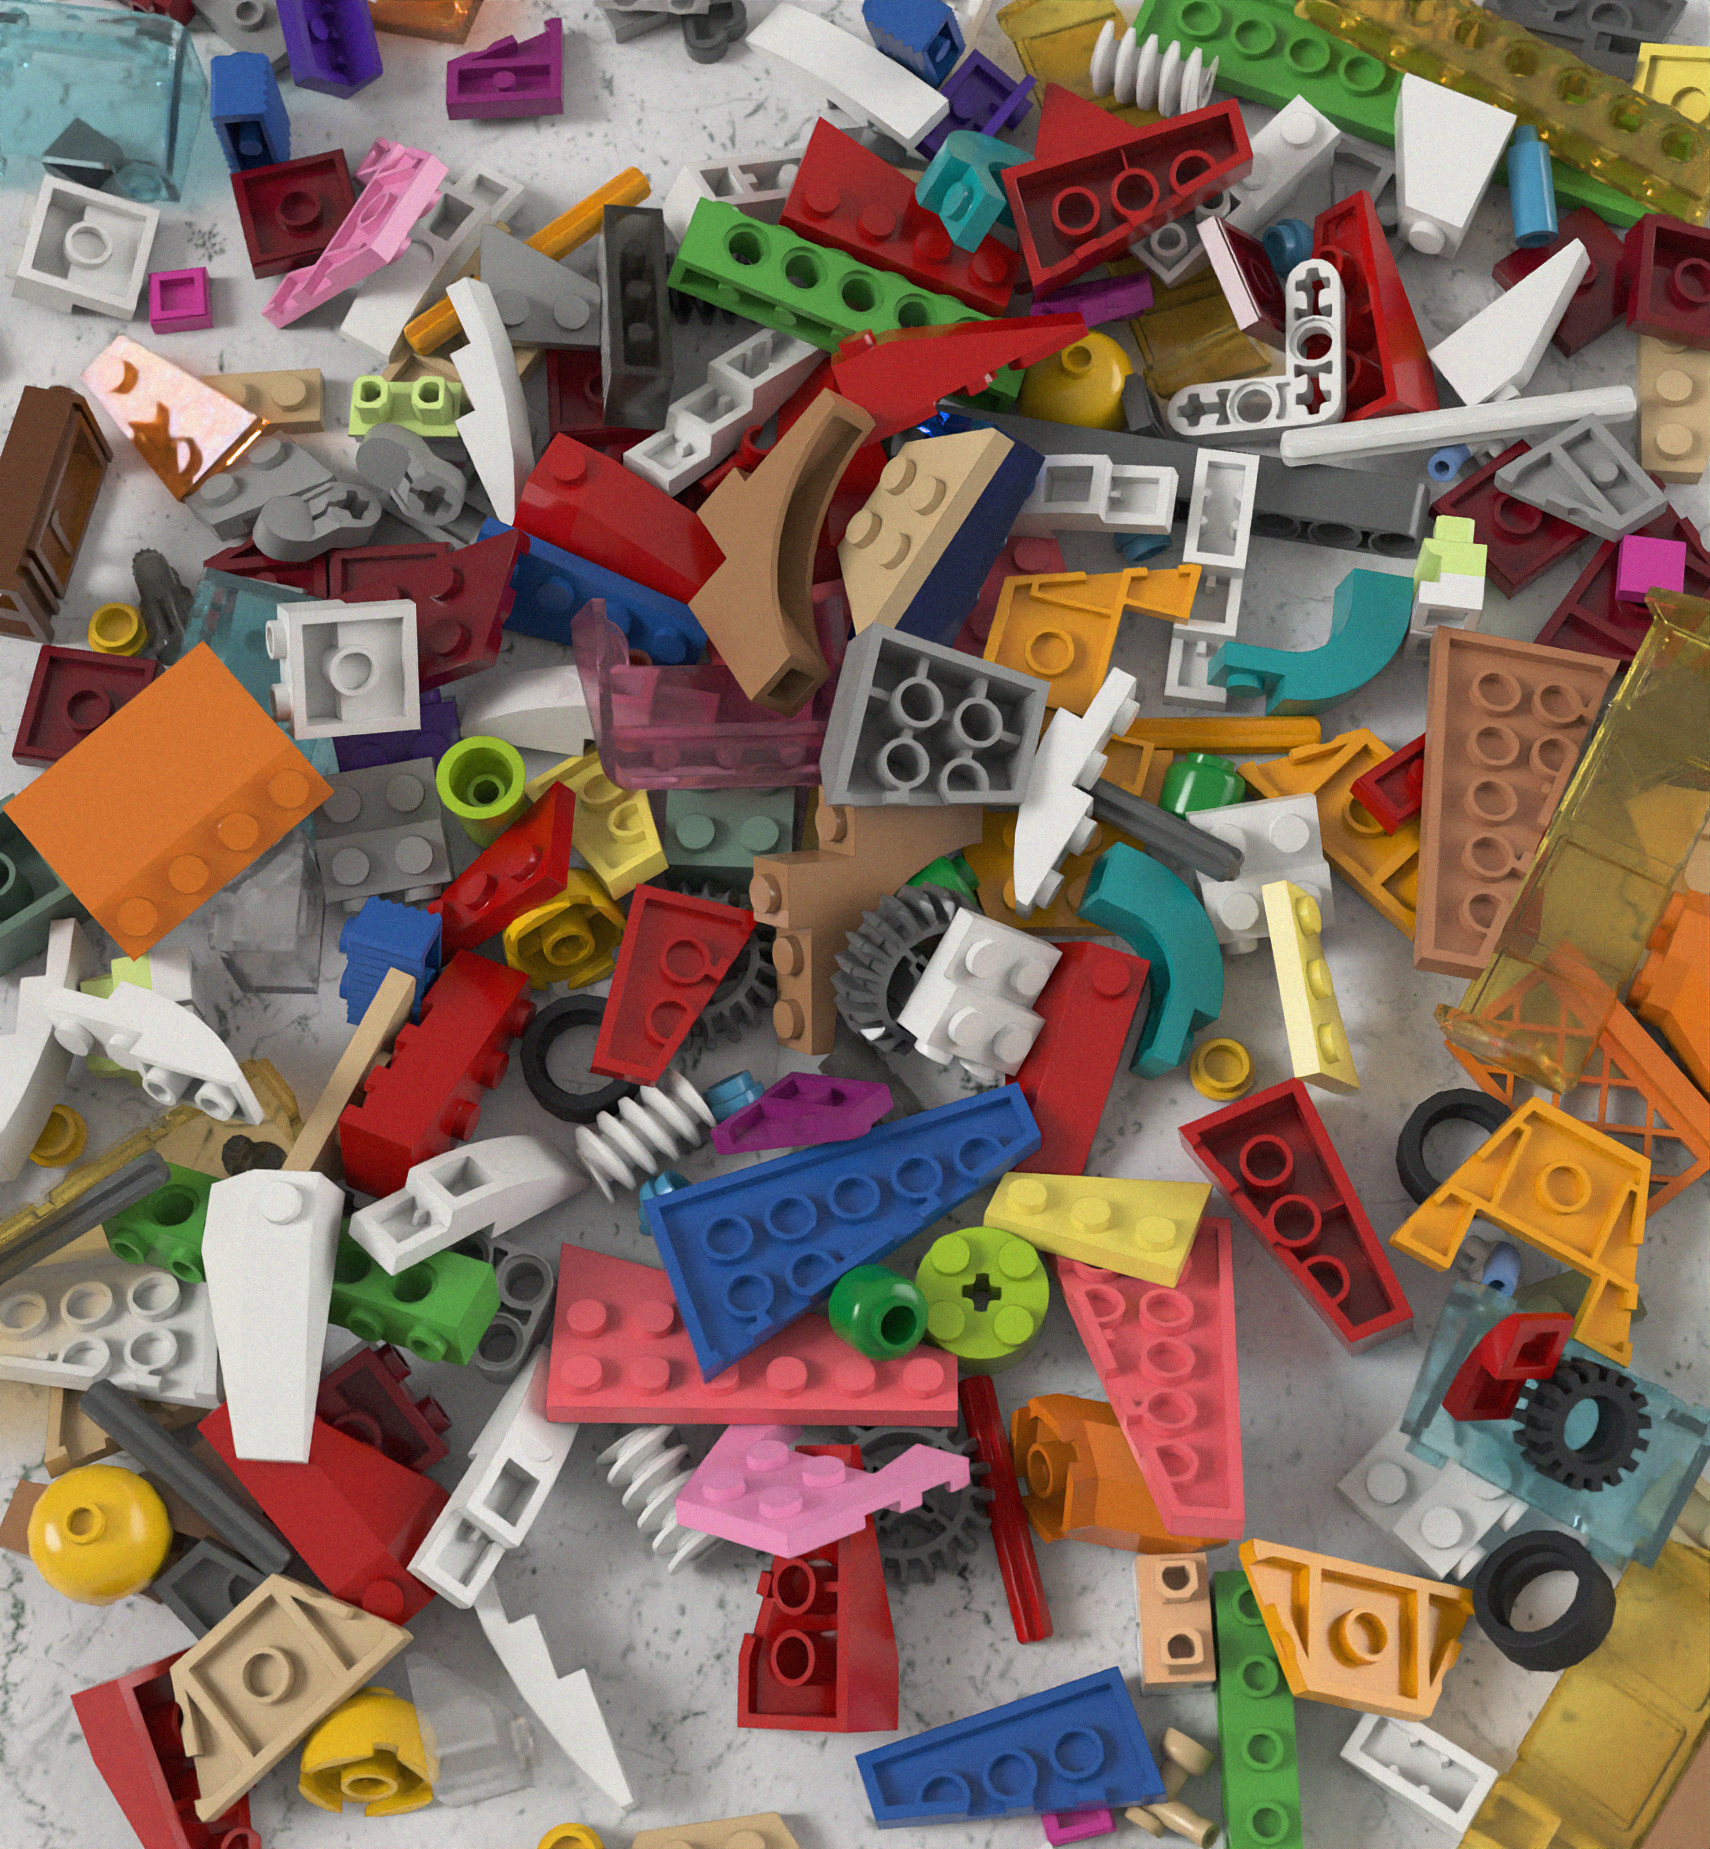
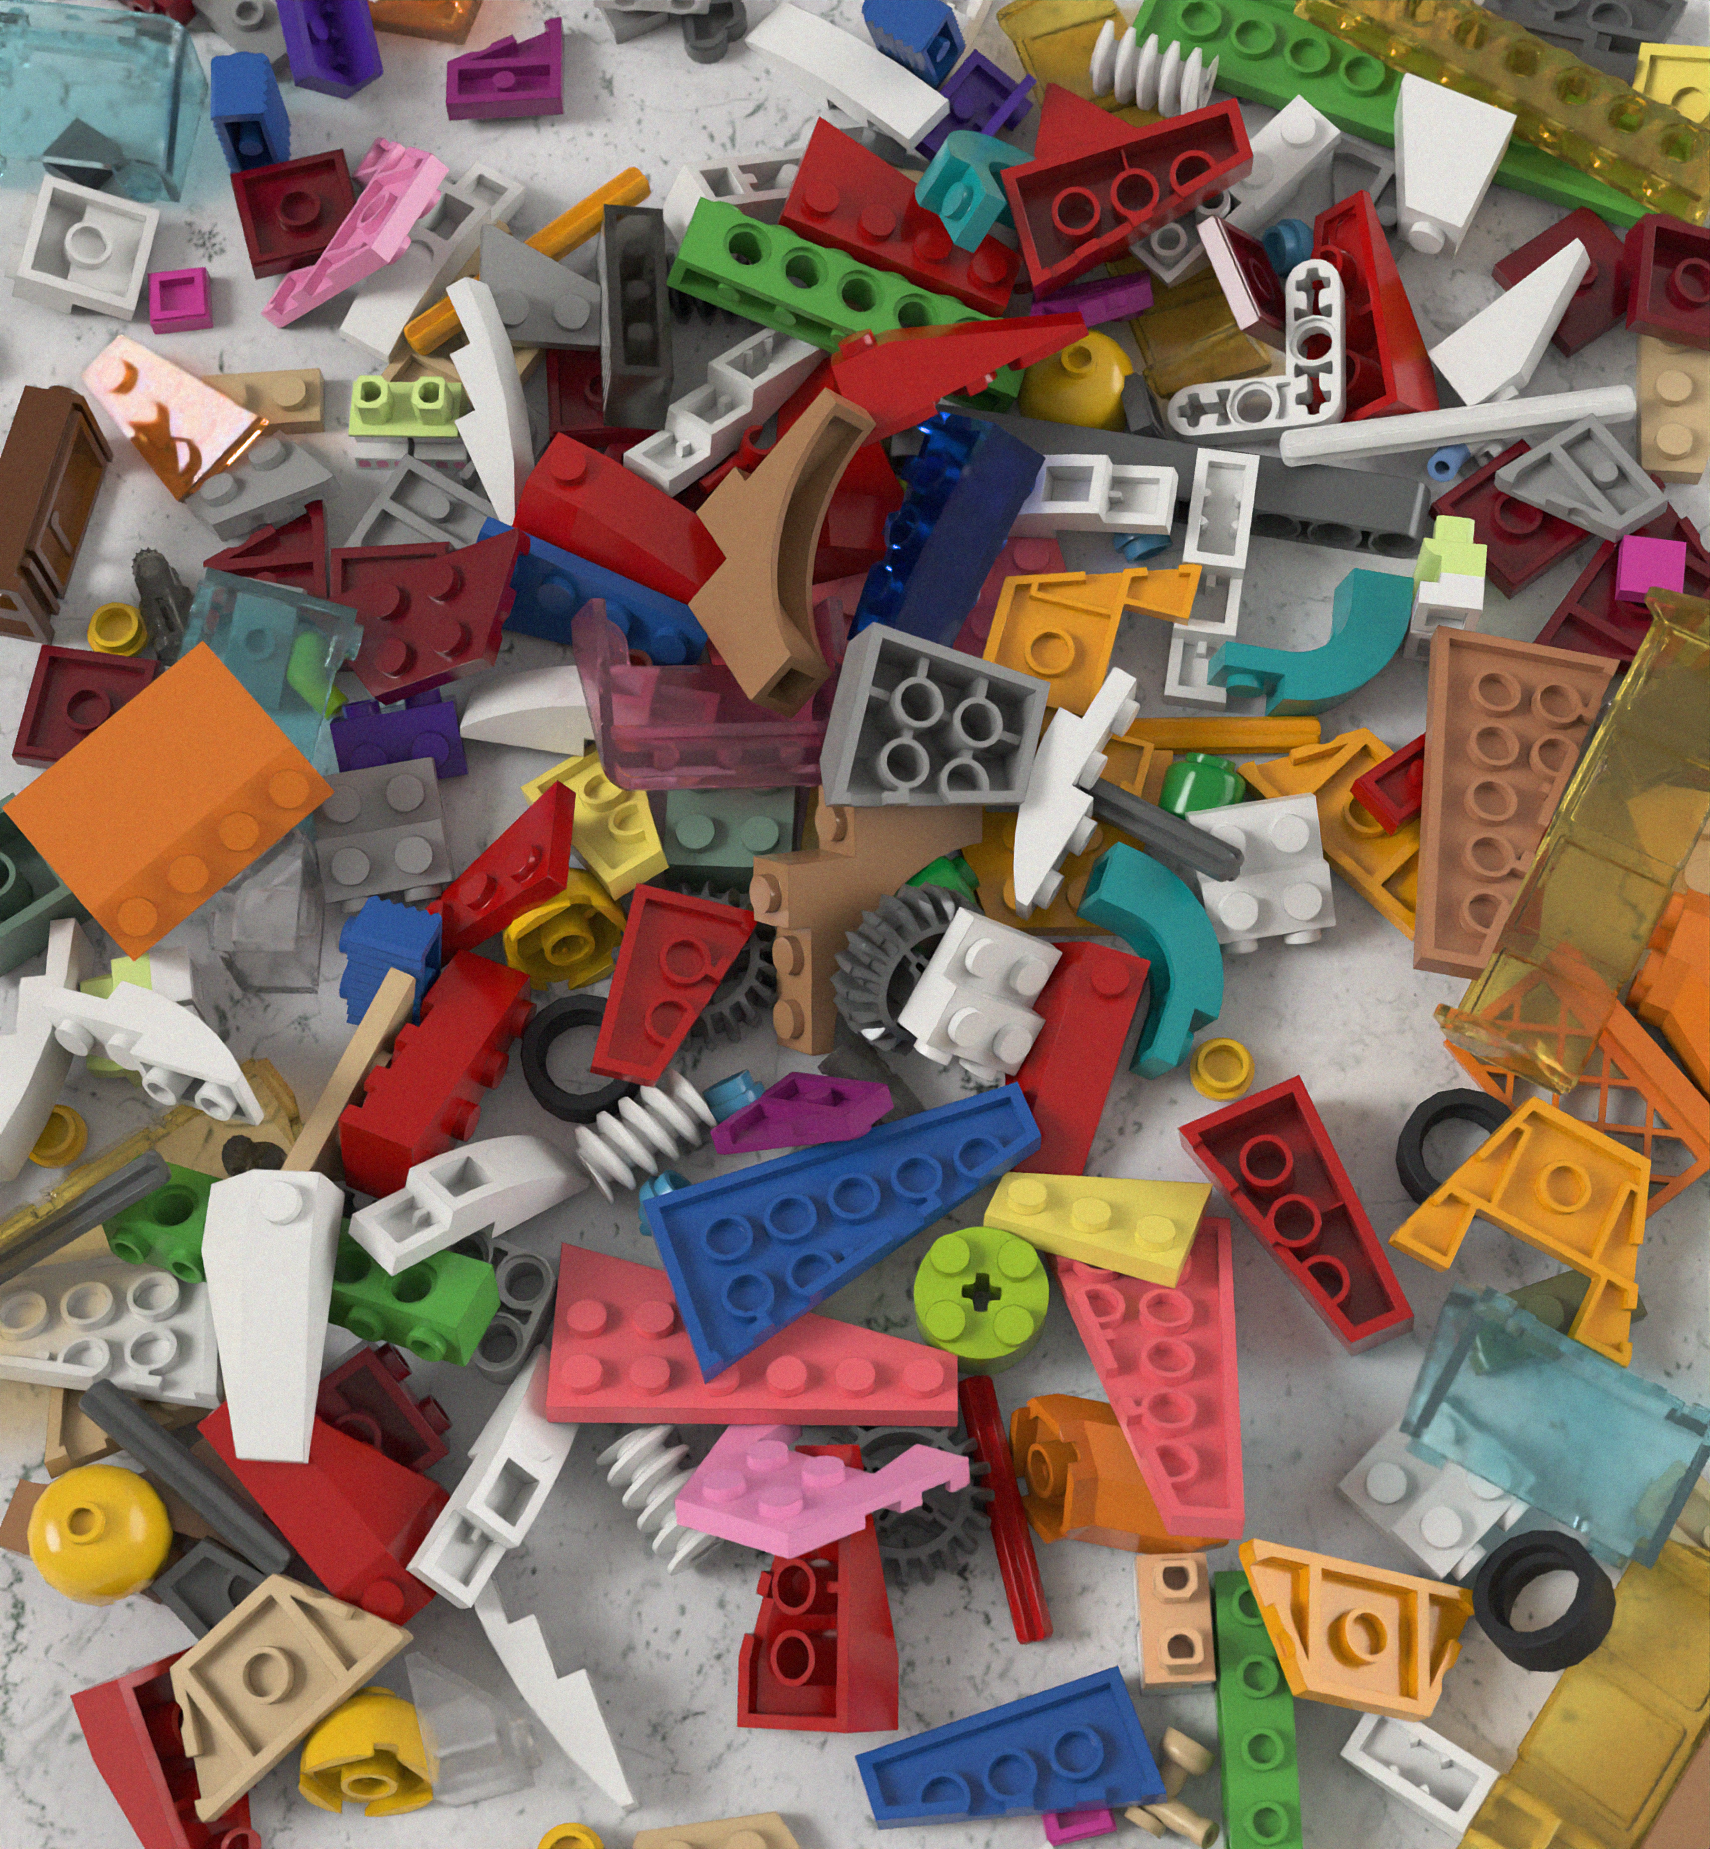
(313, 523): light grey piece -> none
(344, 668): white plate -> none
(412, 474): light grey piece -> none
(483, 786): lime plant -> none
(878, 1312): green head -> none
(913, 519): tan wing -> none
(1306, 990): light yellow wing -> none
(1491, 1264): arm -> none
(1503, 1360): red slope -> none
(1531, 190): dark azure cylinder -> none
(1613, 1437): black tyre -> none

